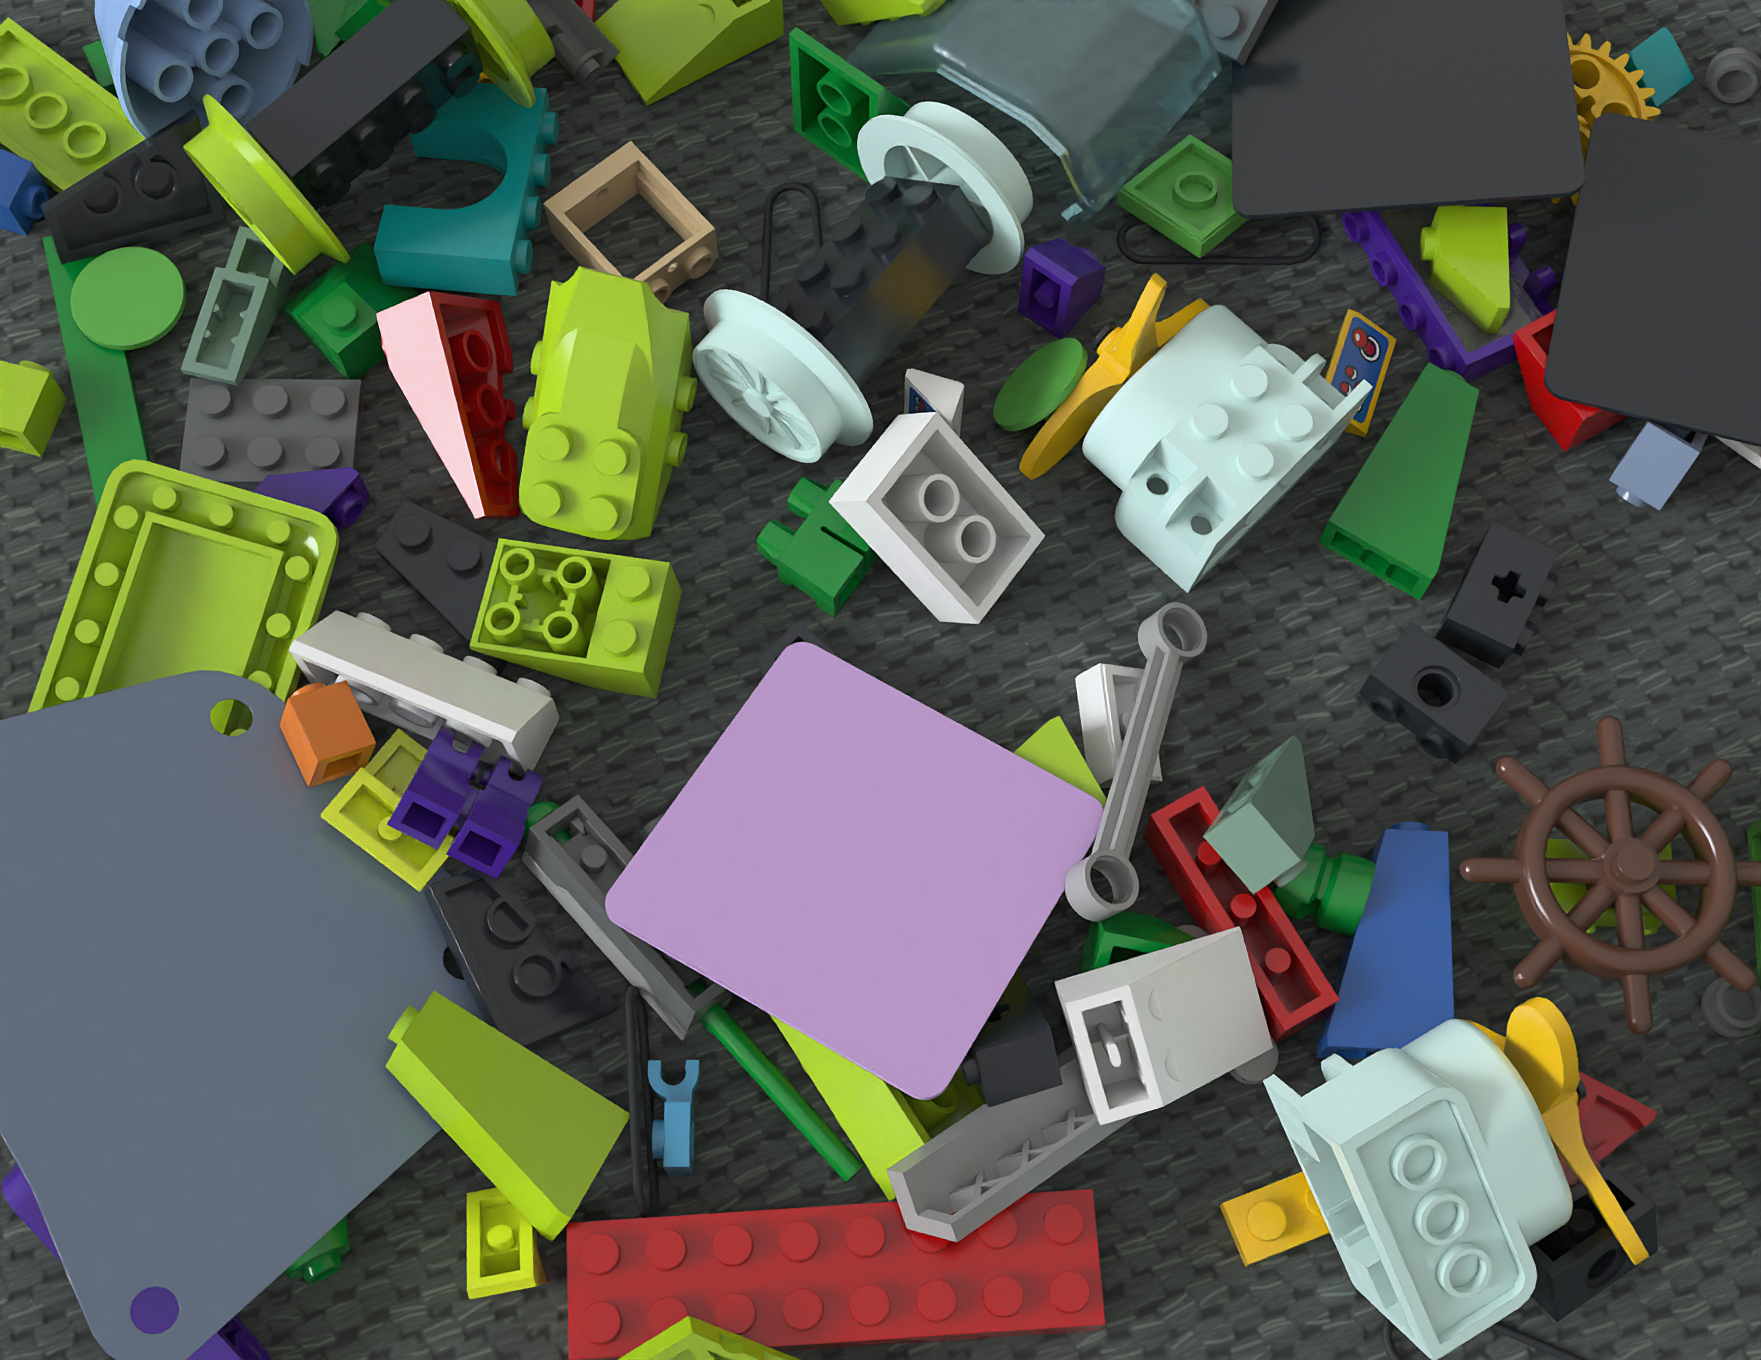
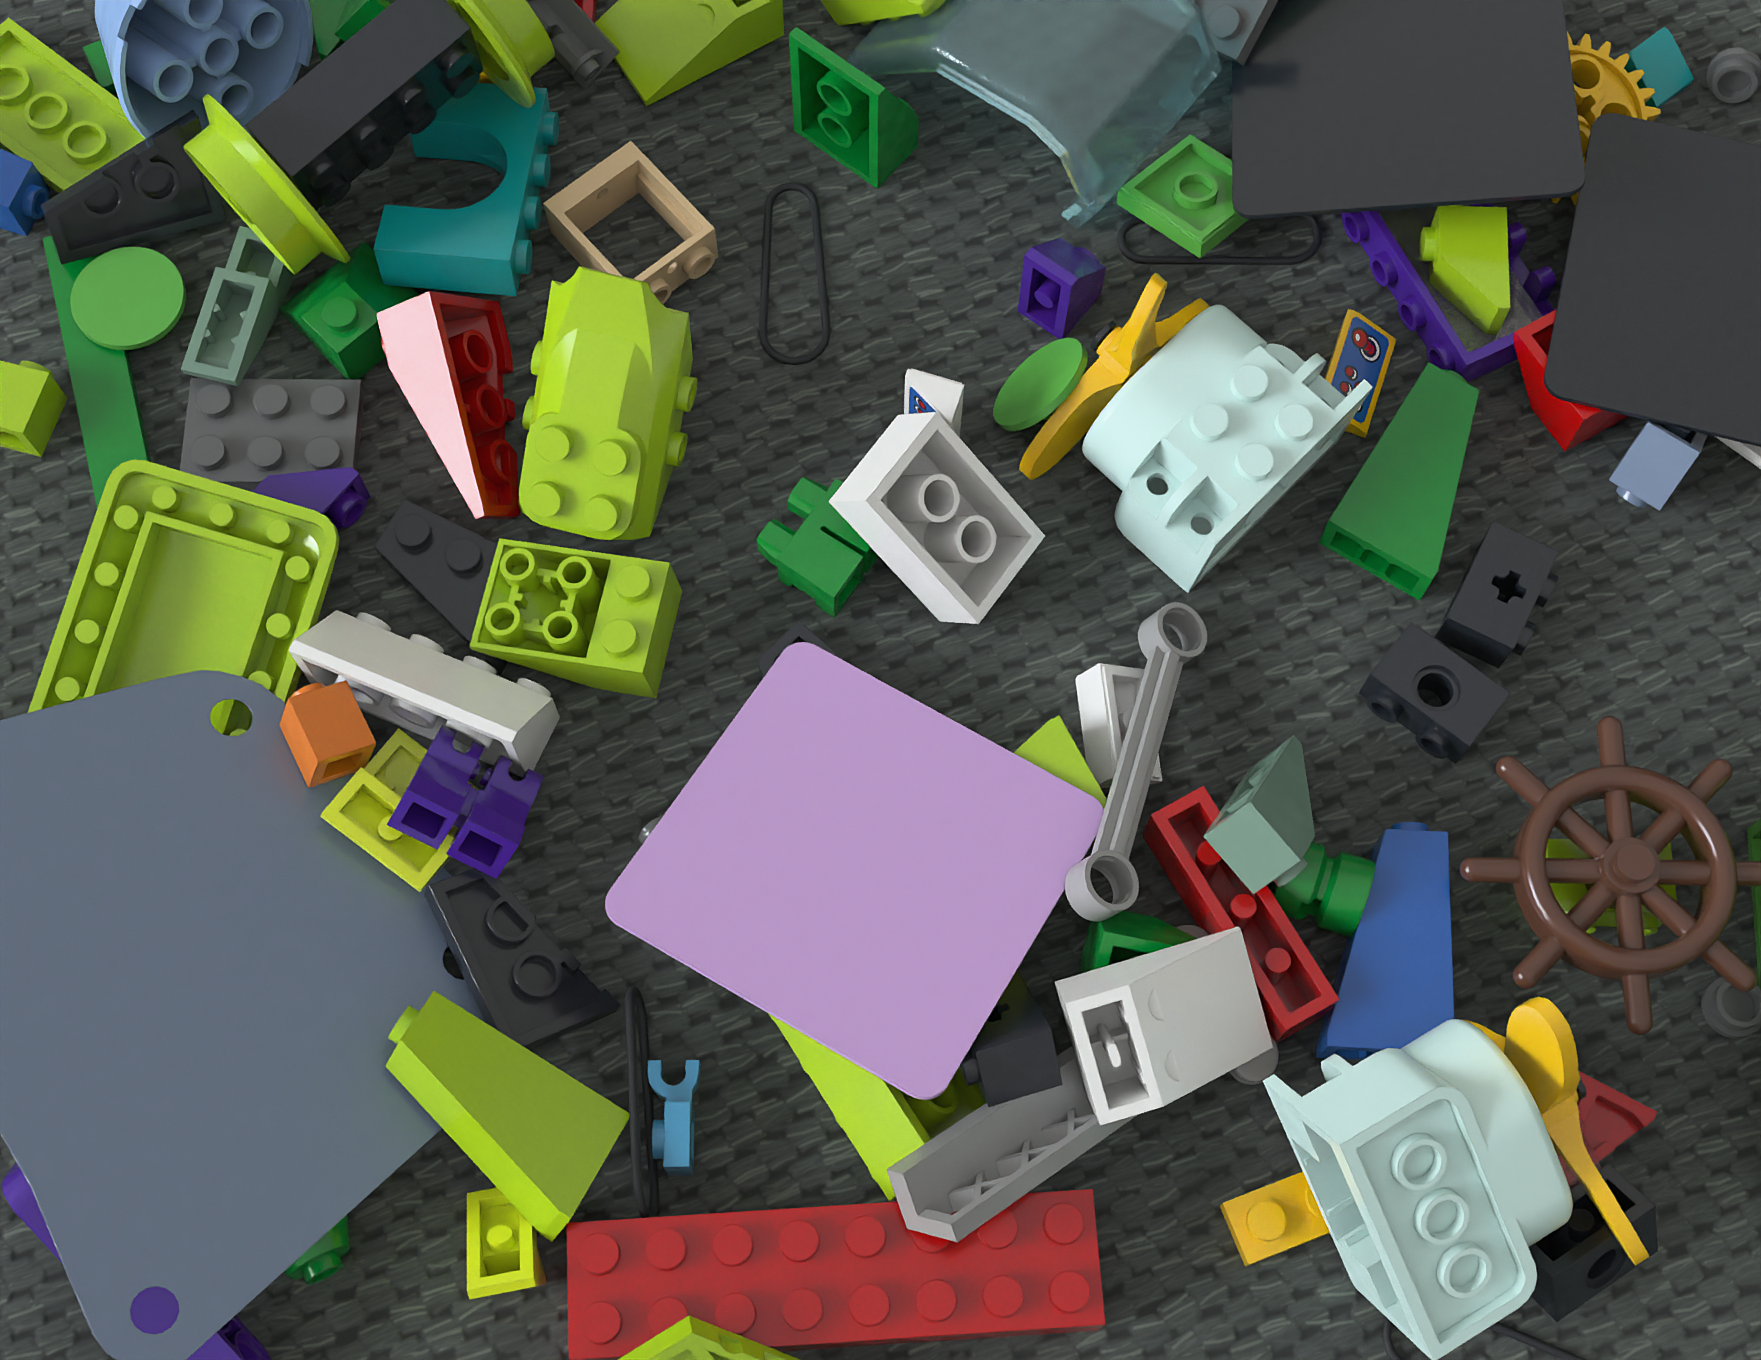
(578, 865): piece -> none
(936, 204): brick -> none

